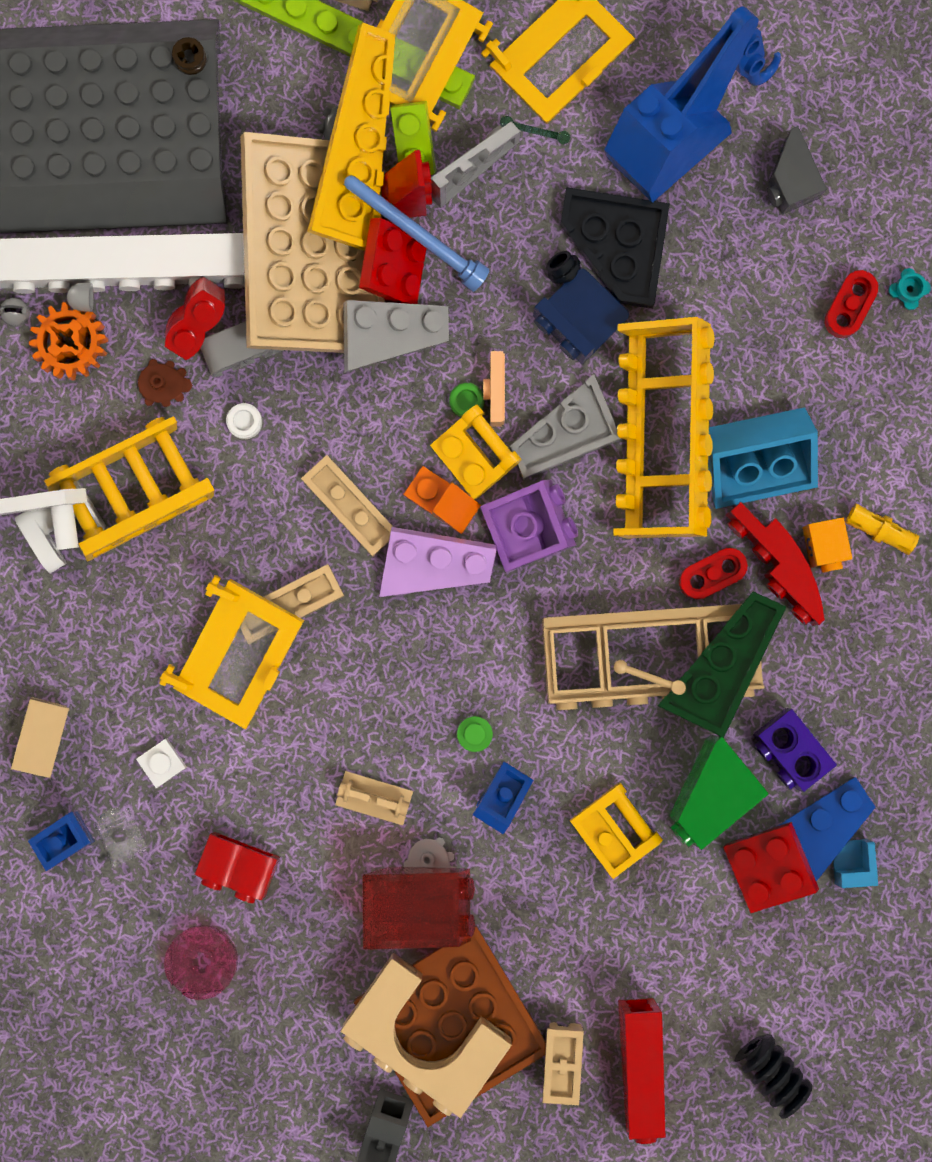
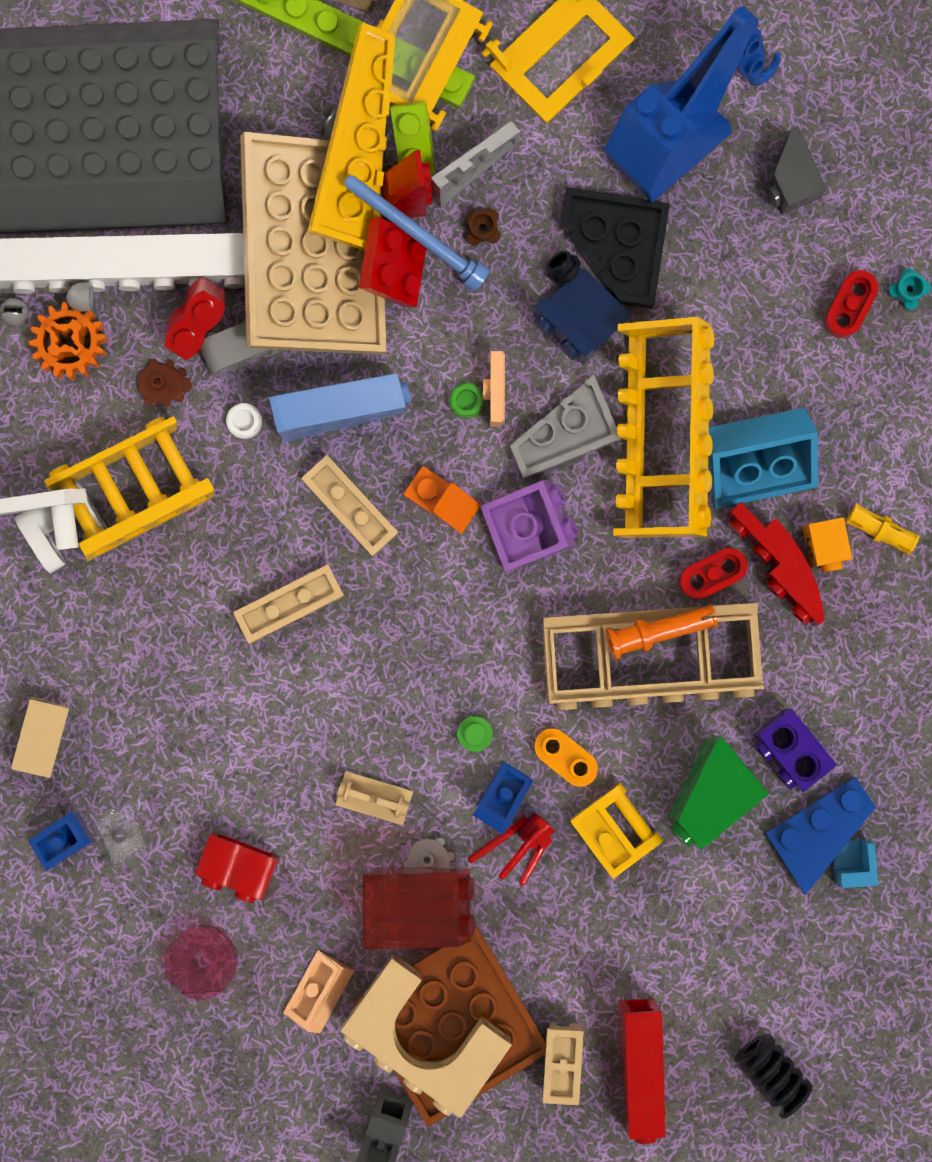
(161, 763): white plate -> none
(178, 54): dark brown bush -> none
(236, 653): yellow piece -> none
(318, 992): none -> light nougat slope
(338, 406): none -> medium blue slope
(390, 330): light grey wing -> none
(433, 562): lavender wing -> none
(467, 459): yellow plate -> none
(487, 218): none -> reddish brown plate
(534, 833): none -> red plant
(562, 137): clear green hinge -> none
(566, 757): none -> light orange plate
(644, 634): none -> orange pin
(678, 687): tan hinge -> none
(726, 667): dark green wing -> none
(771, 867): red plate -> none

